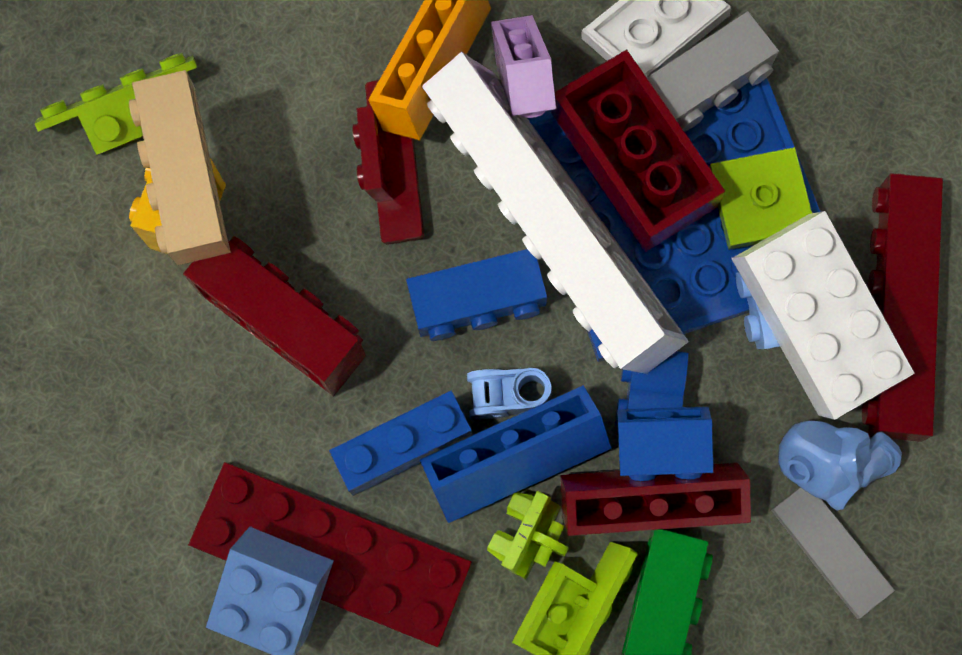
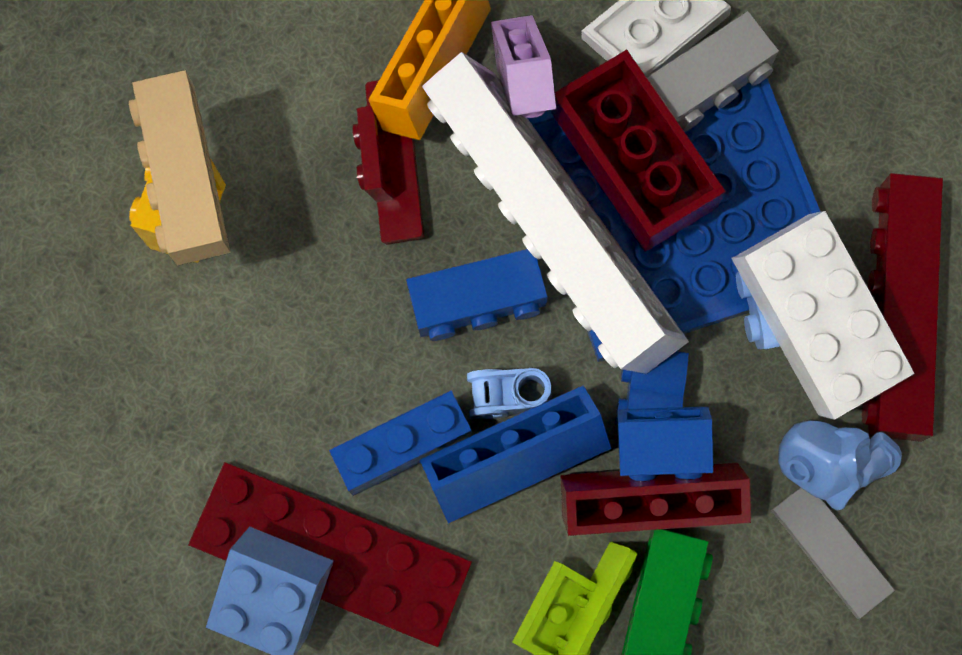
(107, 112): lime bracket -> none
(278, 315): dark red brick -> none
(535, 537): lime hips -> none
(760, 196): lime plate -> none

